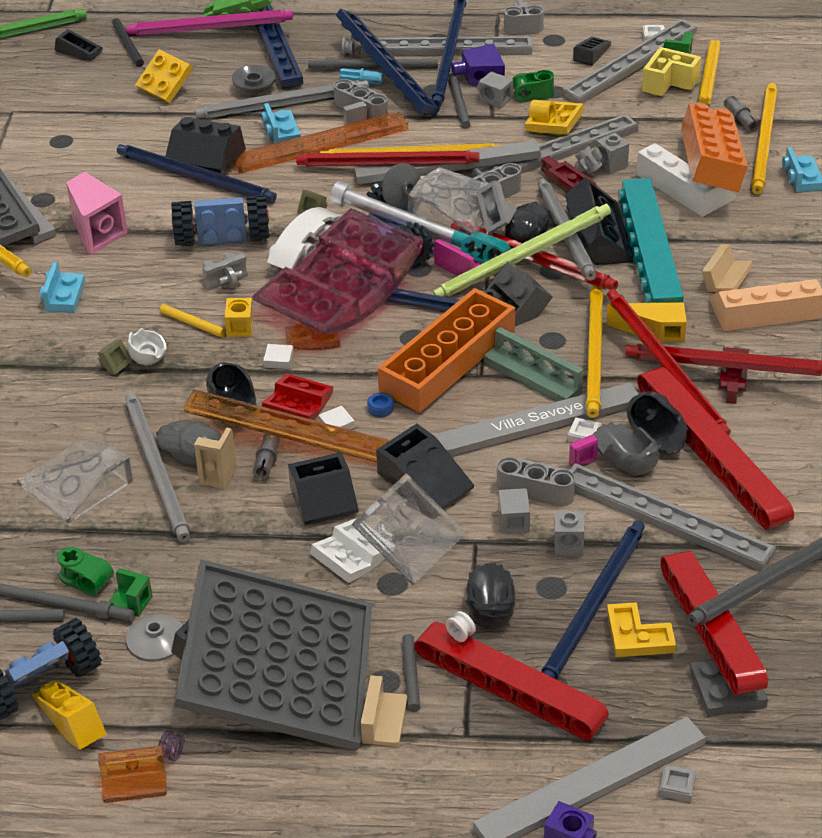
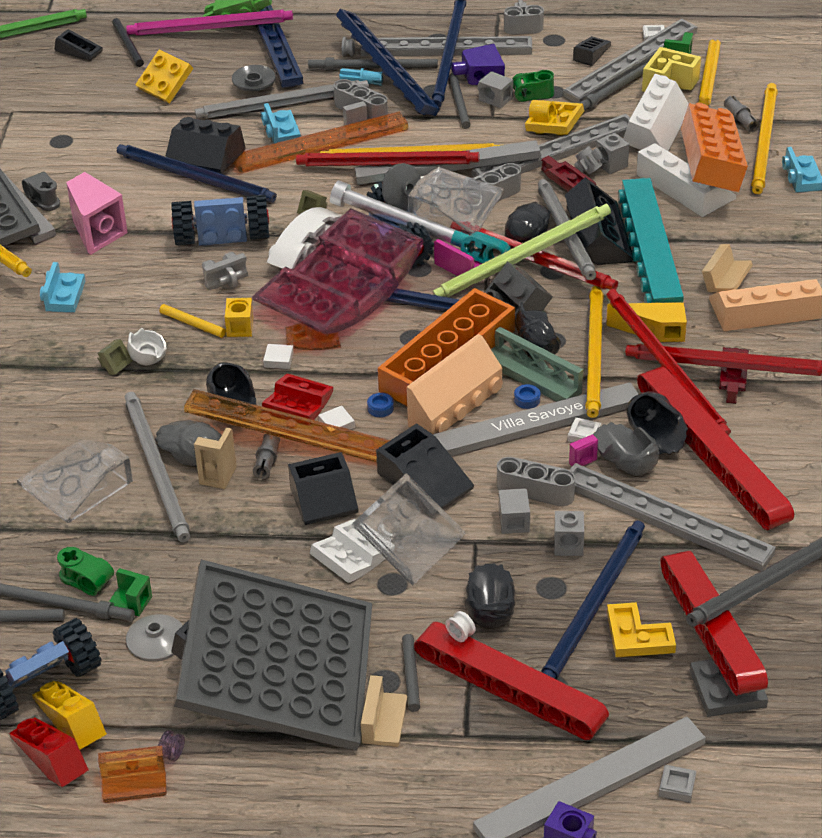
(42, 191): none -> dark grey piece
(50, 750): none -> red slope
(454, 387): none -> light nougat slope
(493, 207): light grey slope -> none
(527, 396): none -> blue tile
(536, 329): none -> black hair
(592, 99): none -> dark grey bar
(657, 115): none -> white slope

